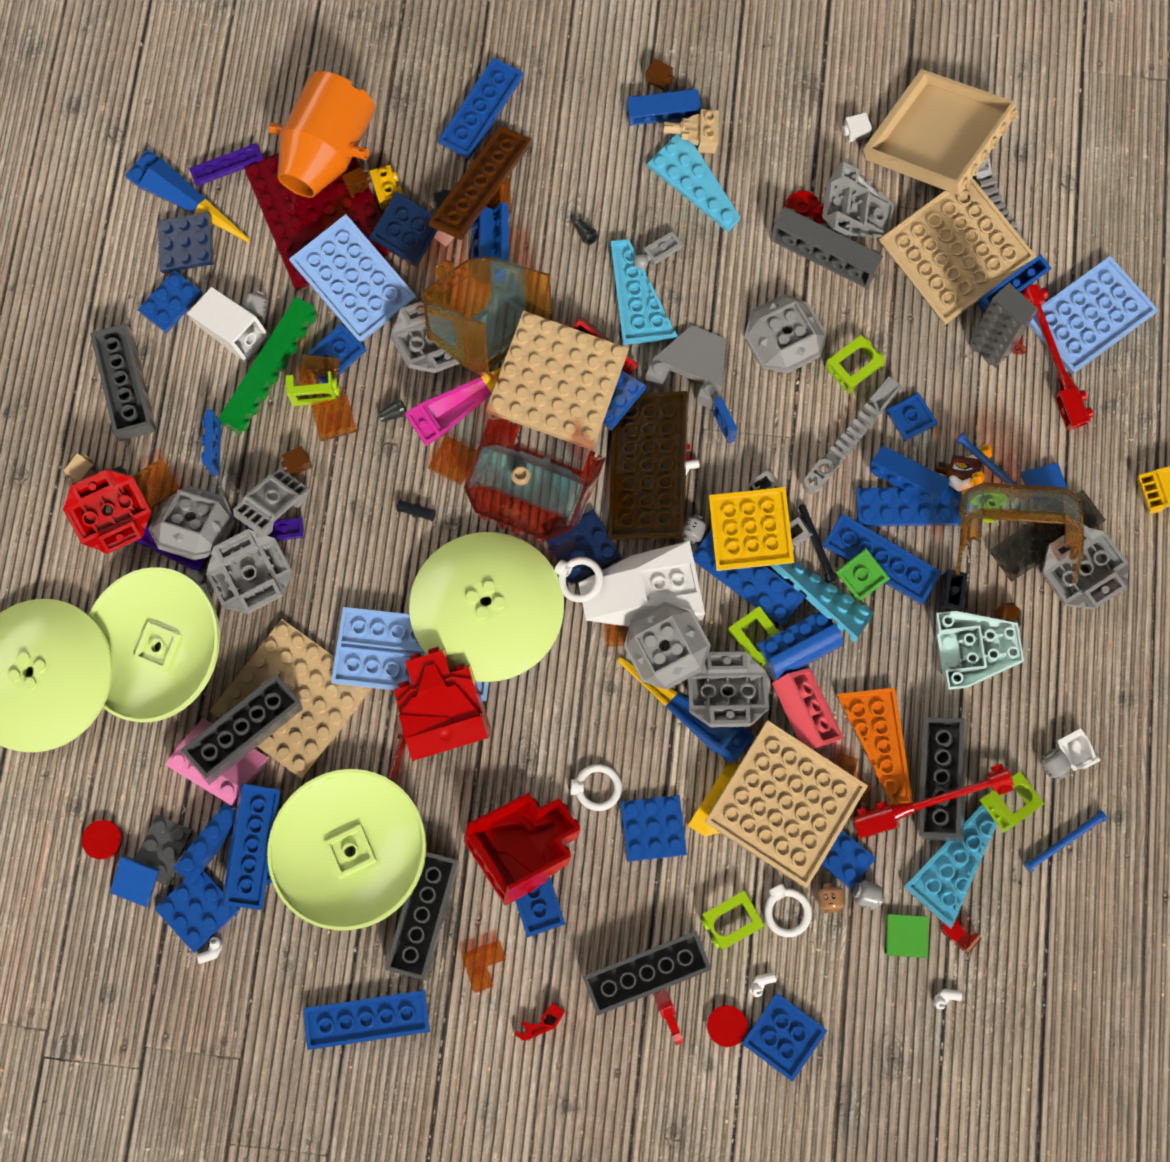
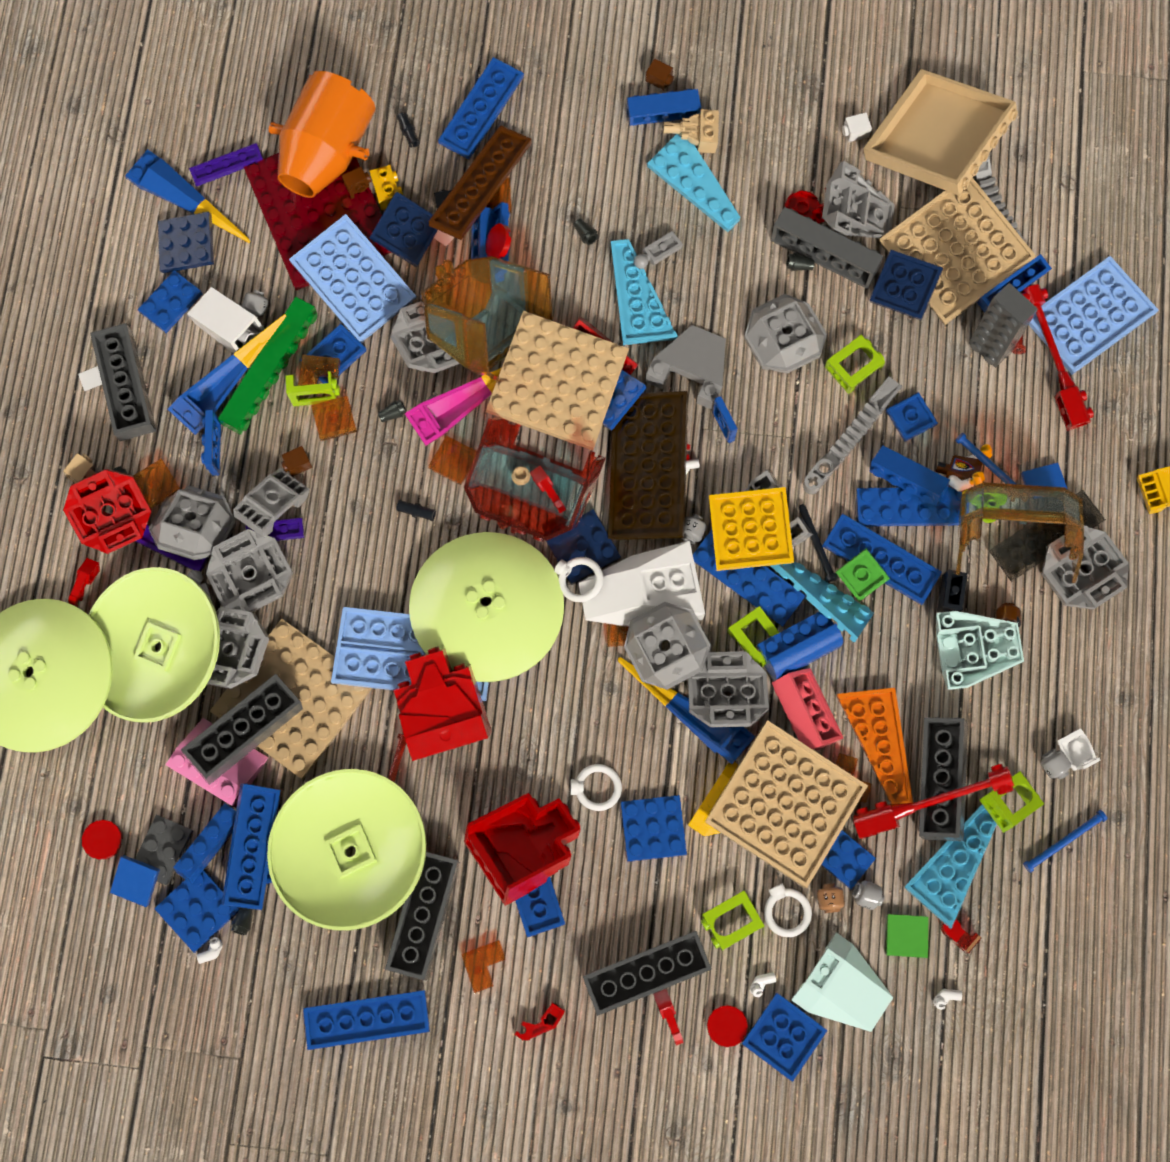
(85, 575): none -> red piece
(90, 378): none -> white sticker
(216, 385): none -> blue plate
(240, 648): none -> light grey piece
(242, 921): none -> pearl dark grey cone
(408, 129): none -> black pin
(498, 241): none -> red tile
(545, 484): none -> red piece
(797, 262): none -> pearl dark grey cone
(844, 987): none -> light aqua wedge
(906, 285): none -> dark blue plate

